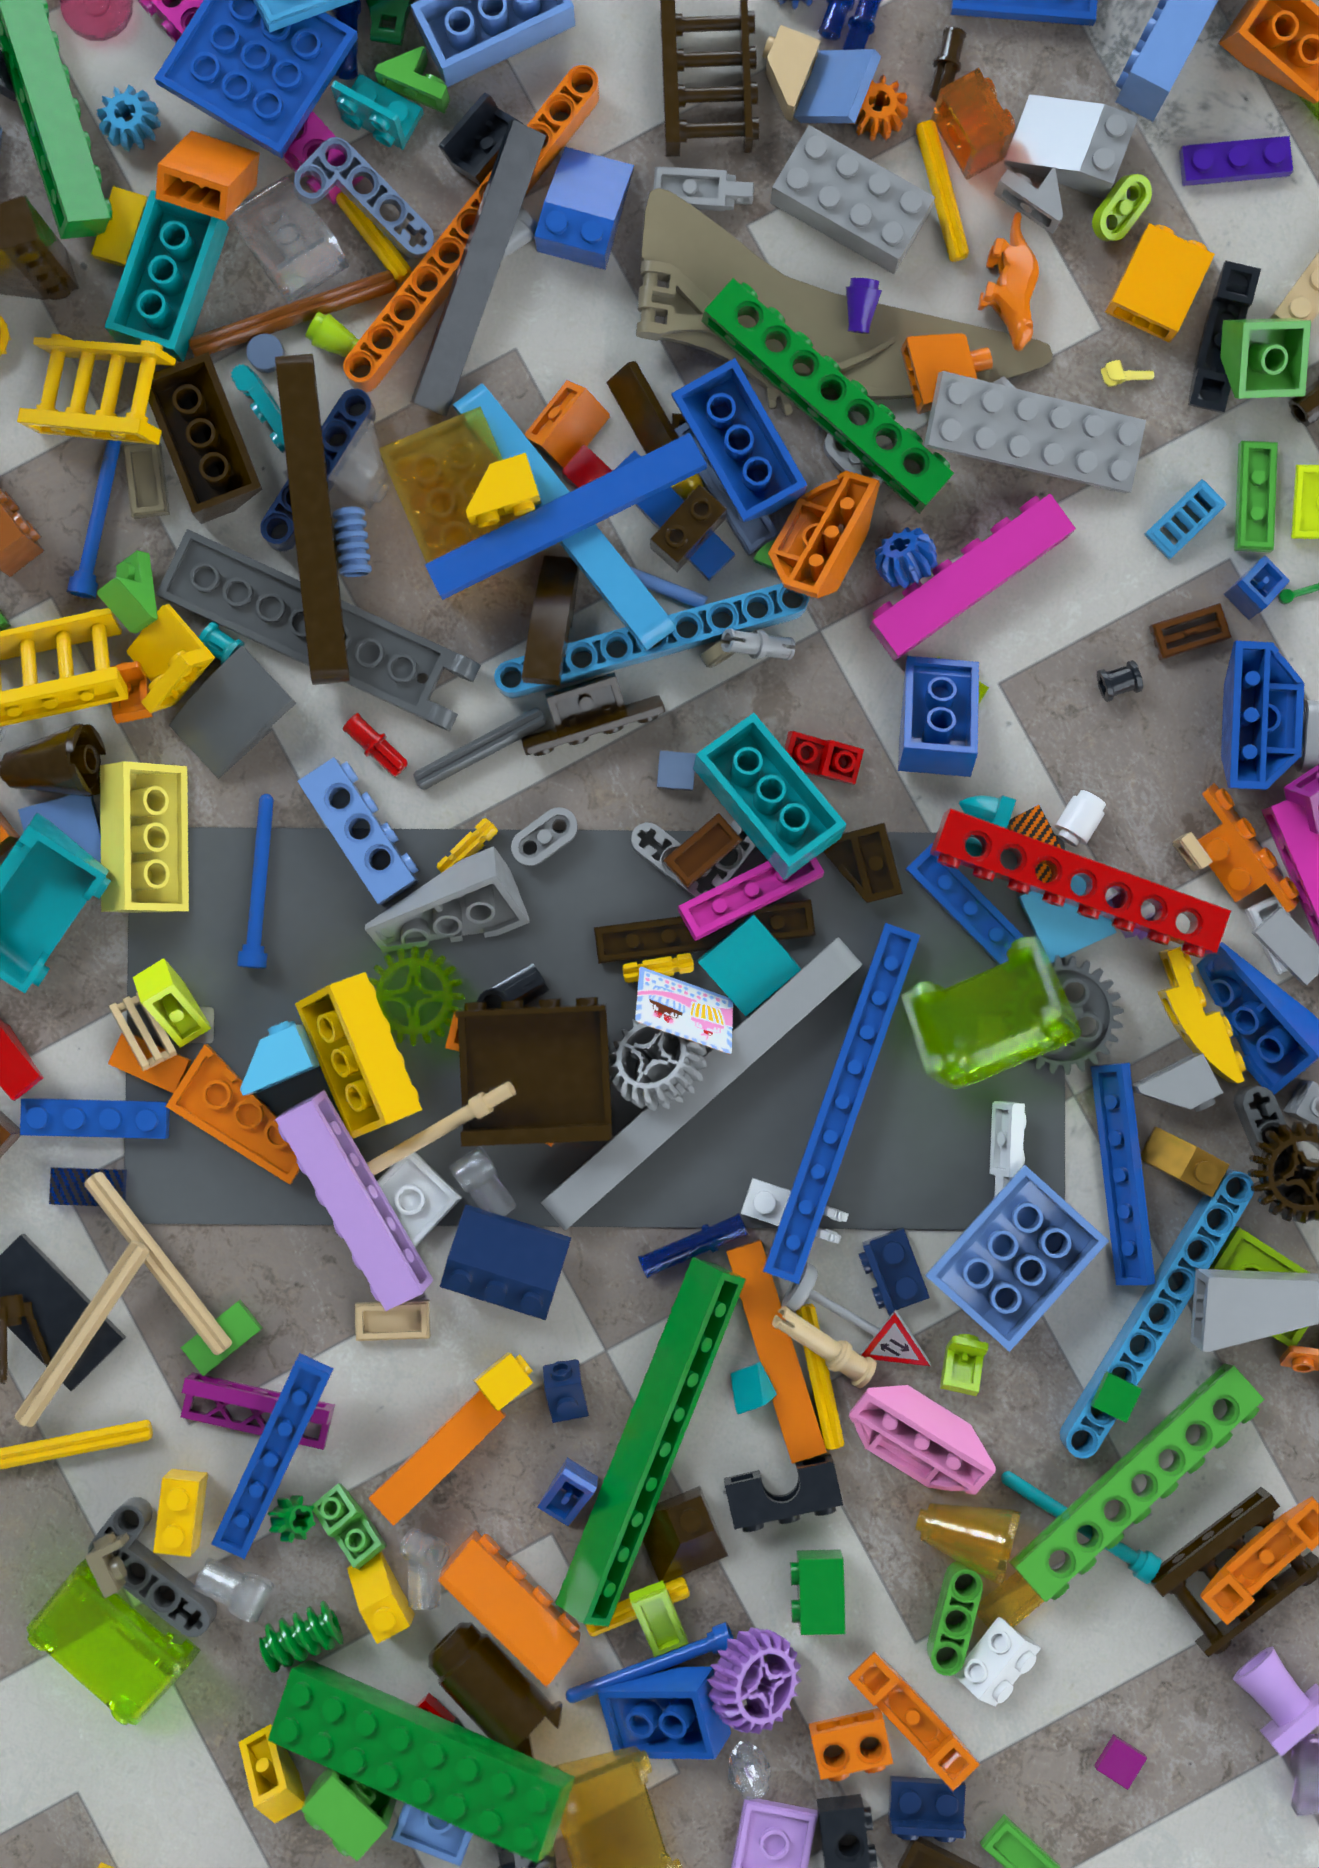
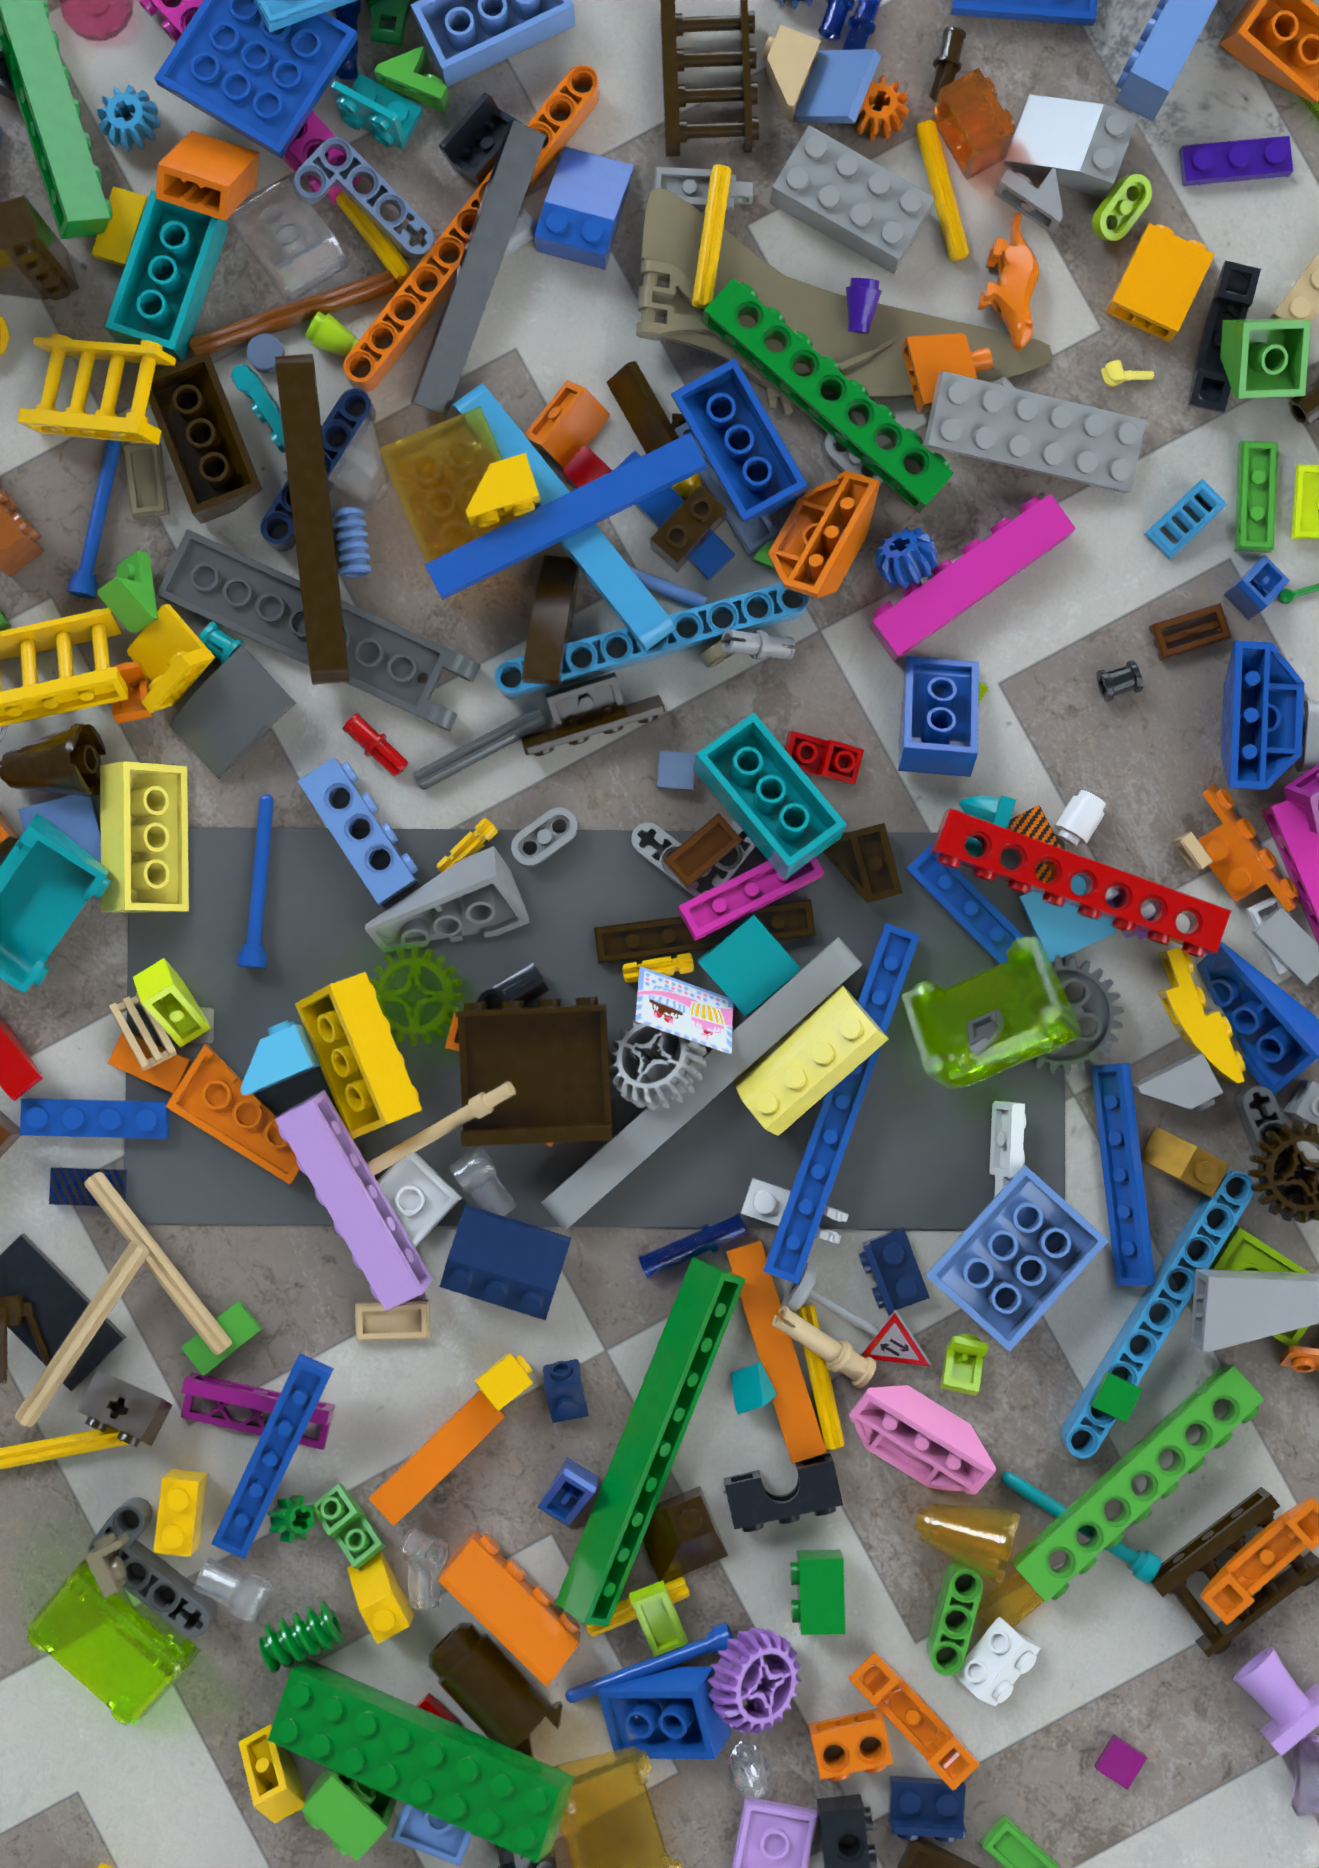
(106, 1397): none -> dark brown brick
(711, 236): none -> yellow axle
(809, 1061): none -> light yellow slope
(984, 1030): none -> dark grey tile

